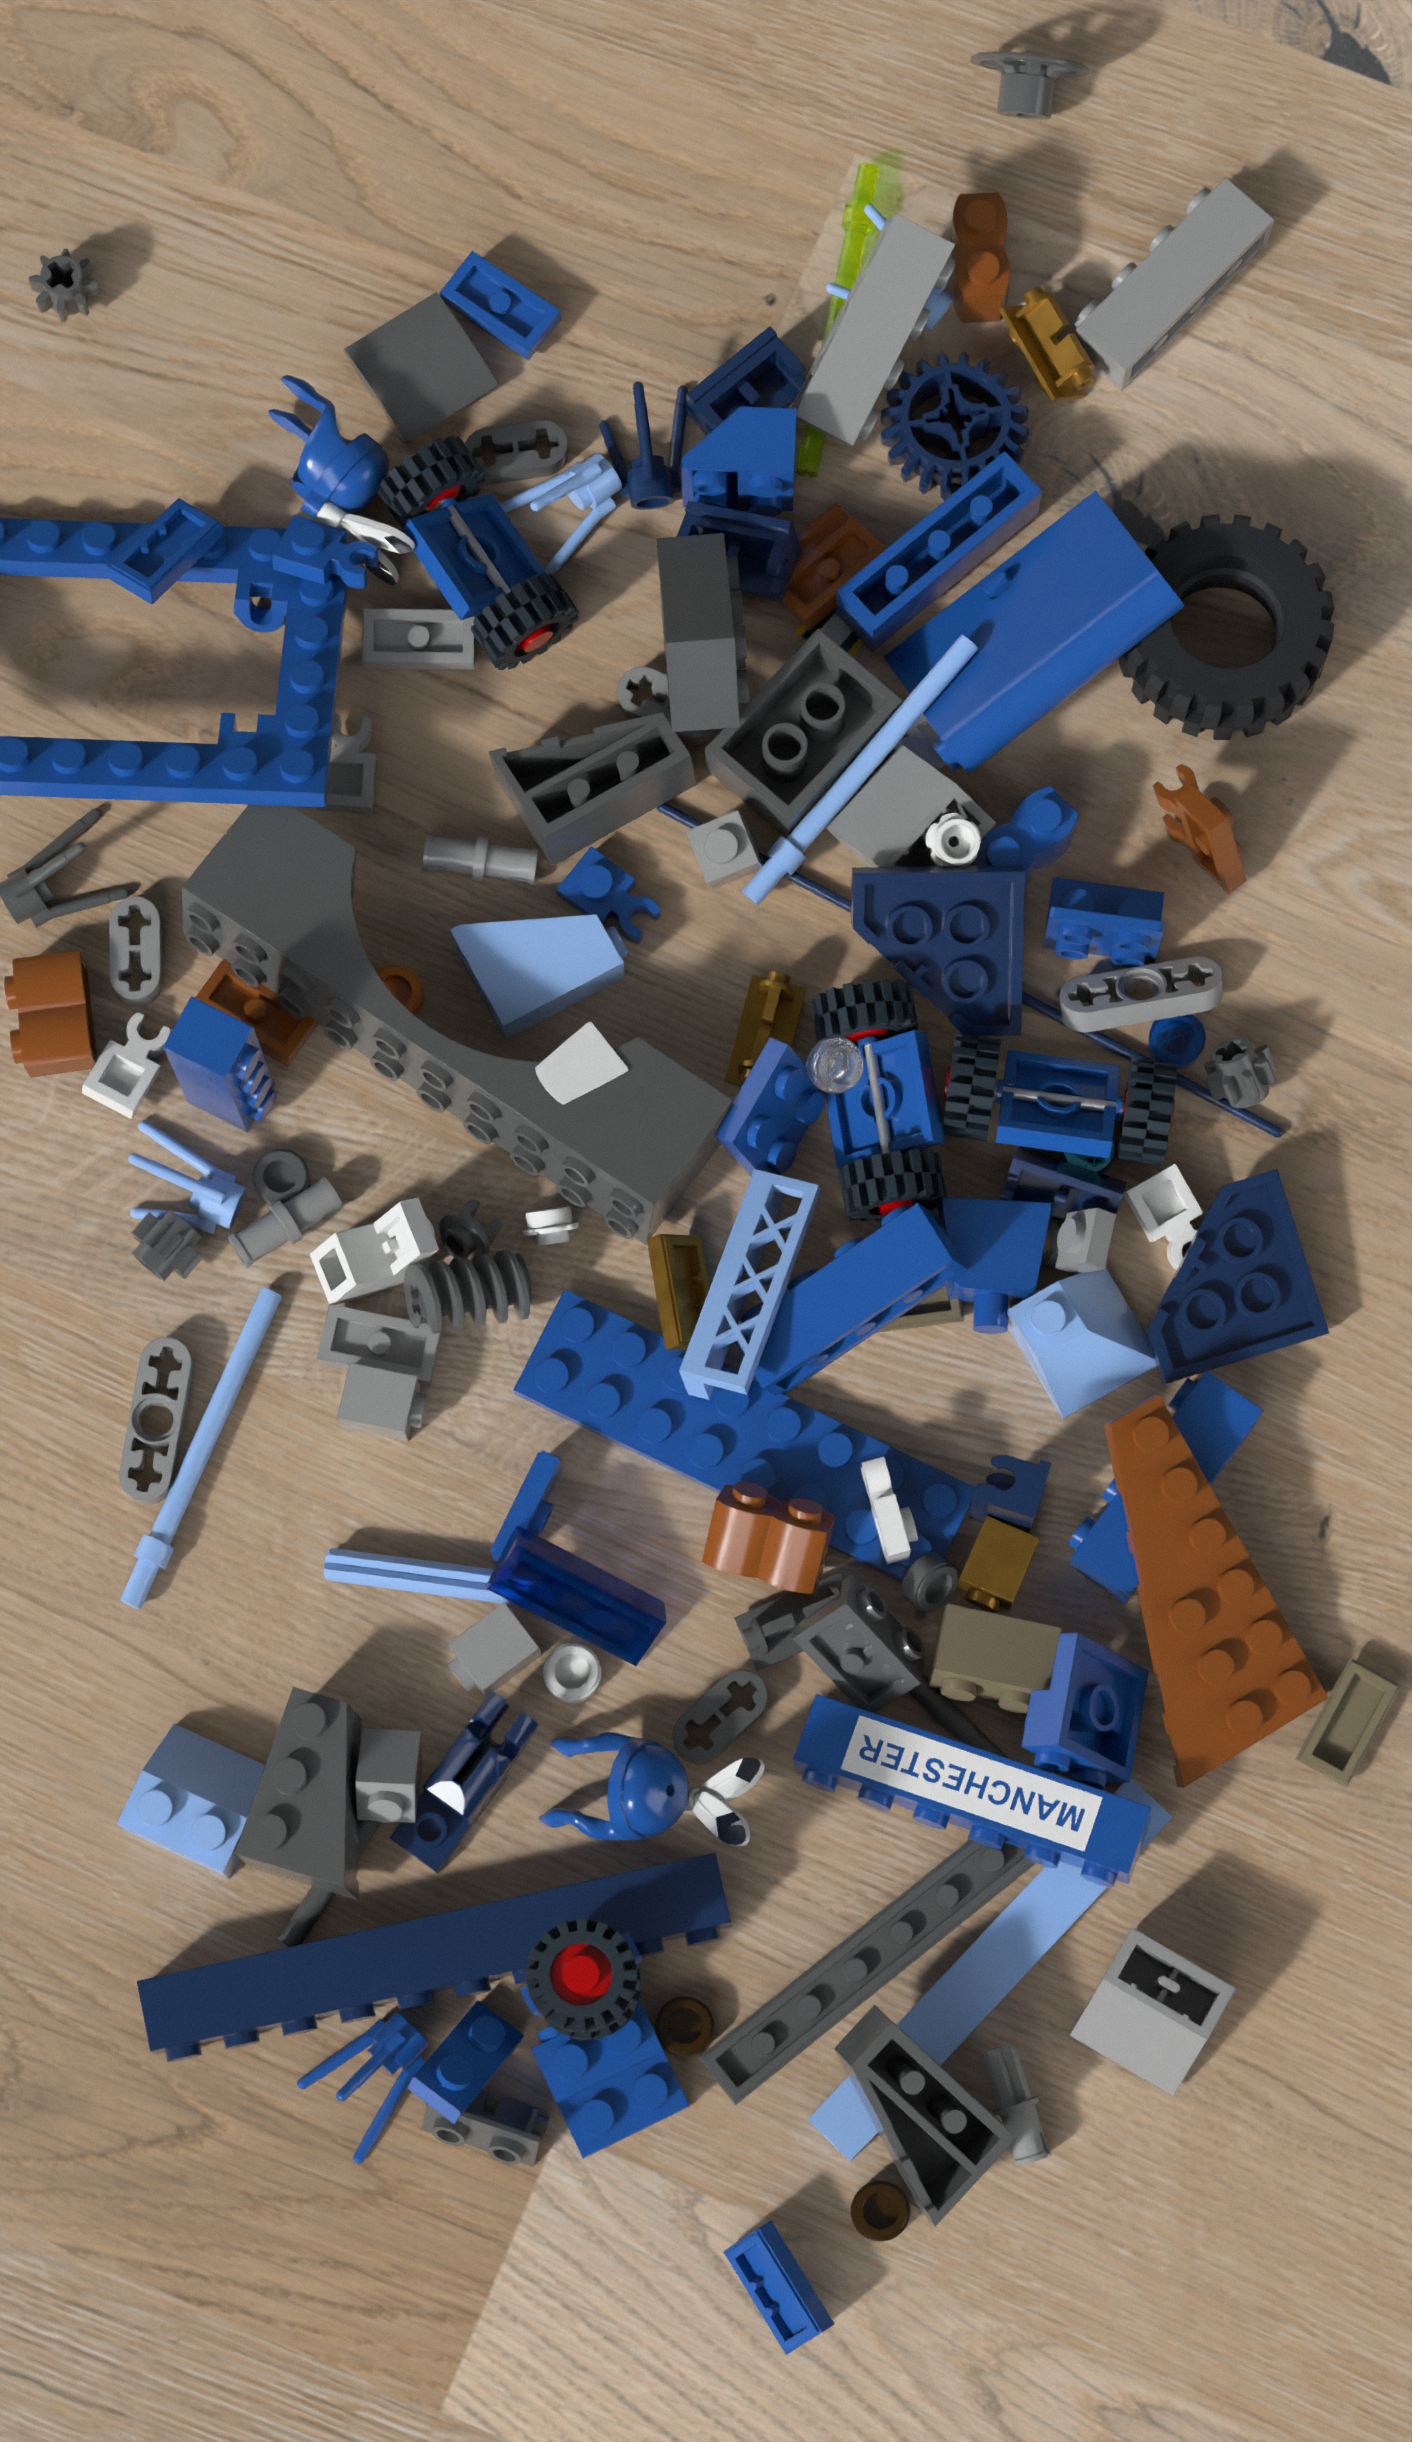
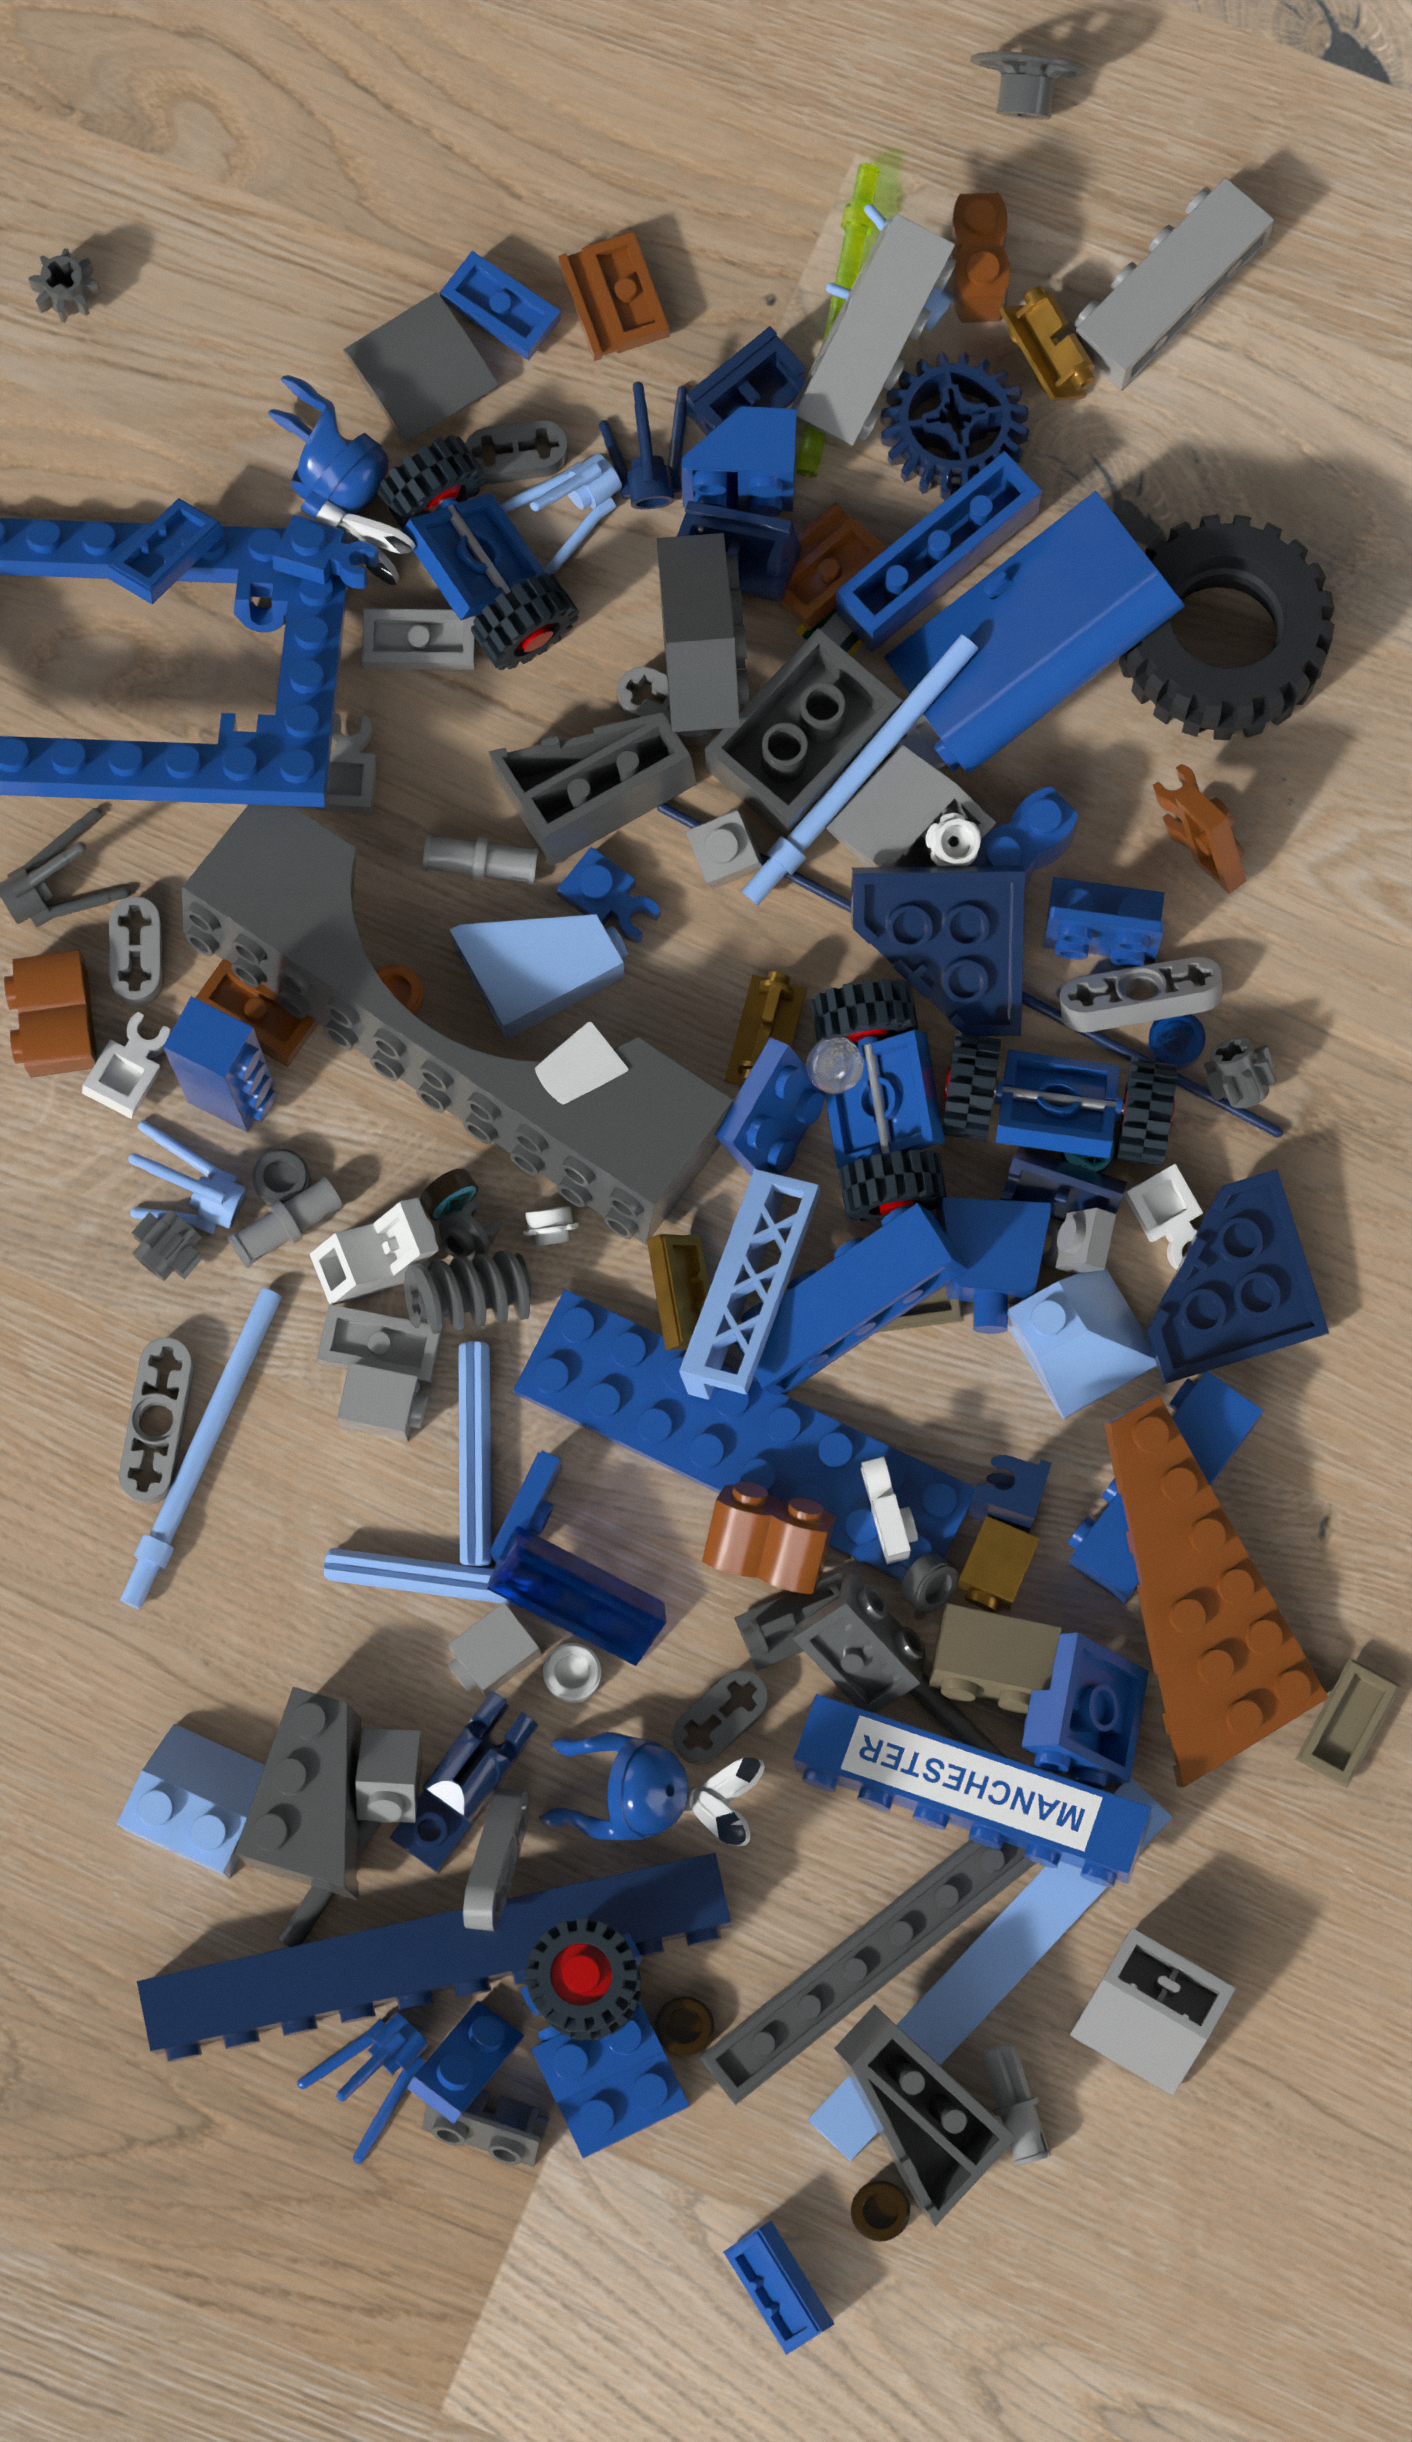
(448, 1193): none -> dark brown tile
(474, 1454): none -> light blue axle
(496, 1859): none -> light grey beam
(614, 296): none -> dark orange plate

